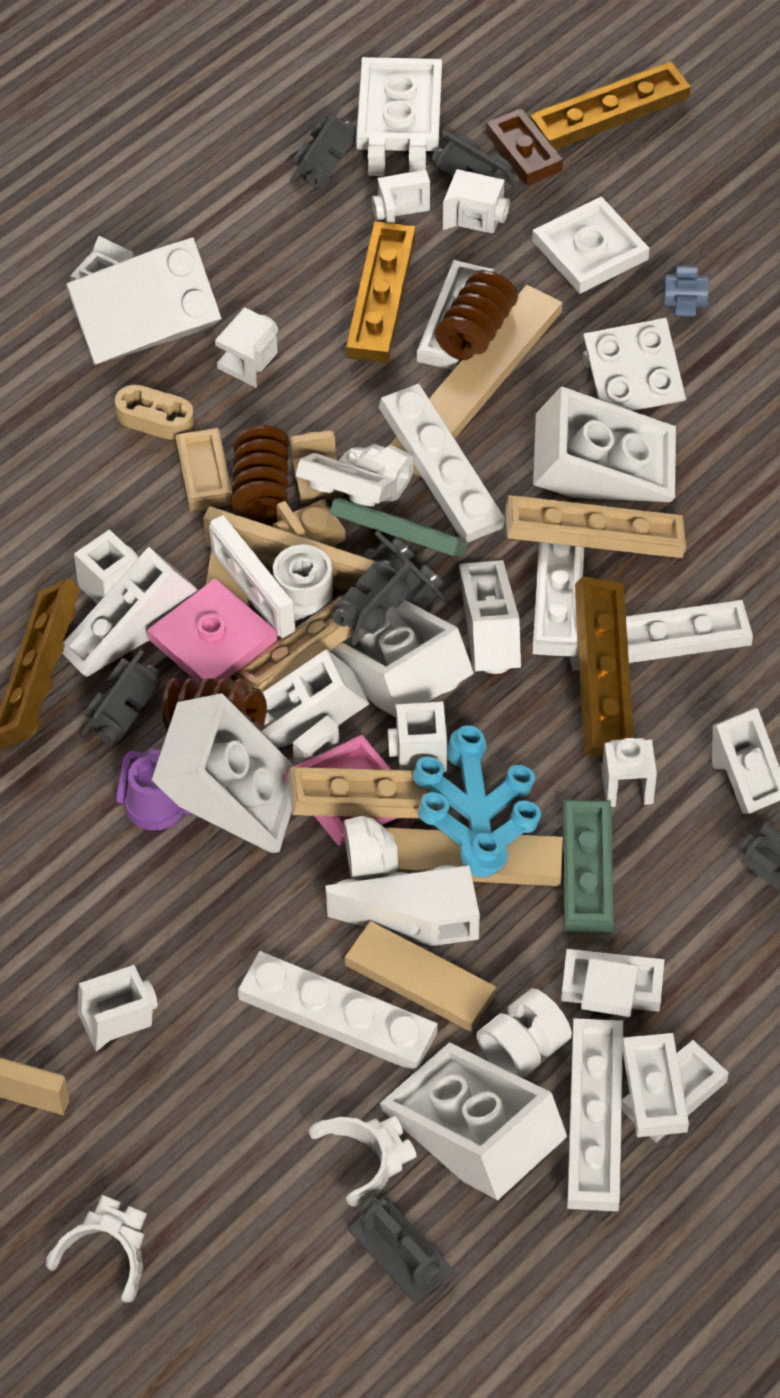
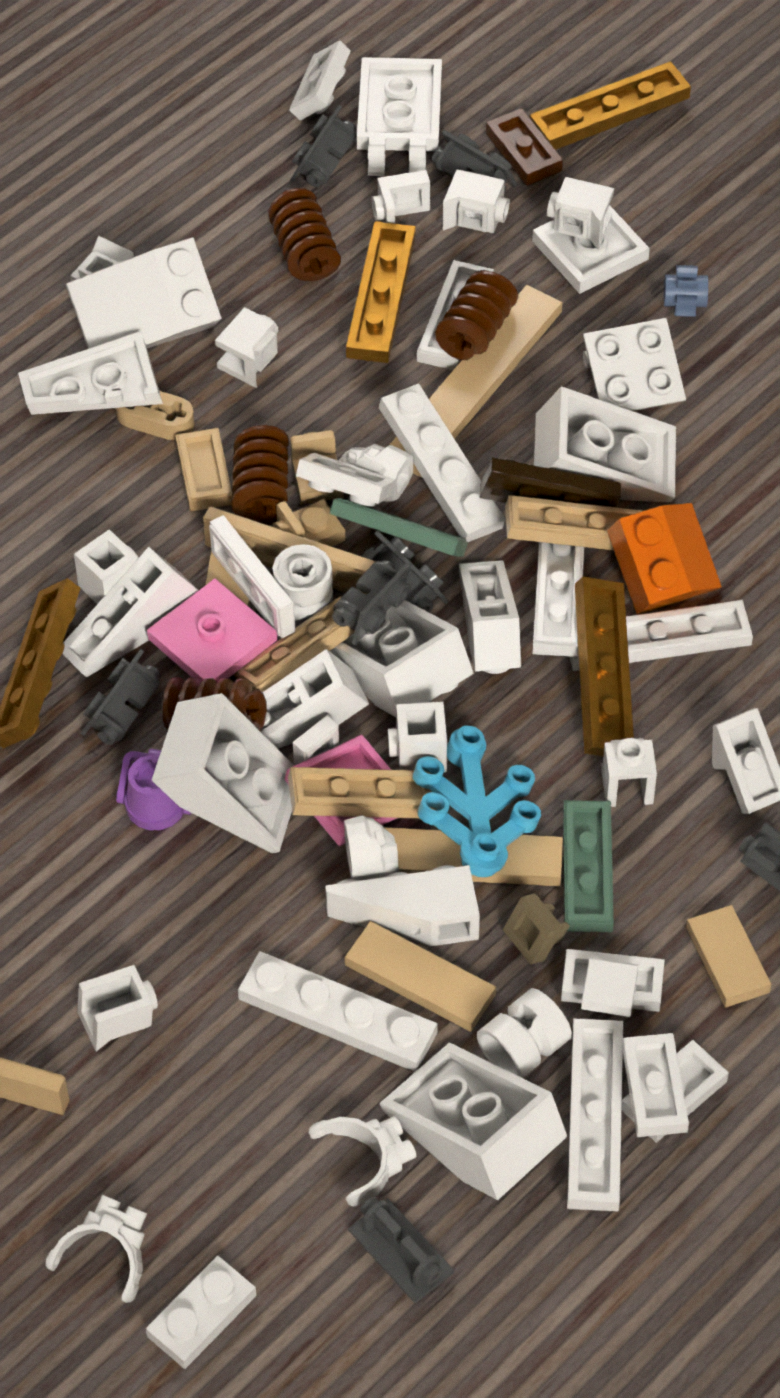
(93, 379): none -> white wing
(201, 1312): none -> white plate
(303, 235): none -> reddish brown piece
(320, 81): none -> white plate
(532, 481): none -> dark brown plate
(534, 928): none -> dark tan tile
(581, 209): none -> white window
(663, 556): none -> orange slope
(728, 956): none -> tan tile

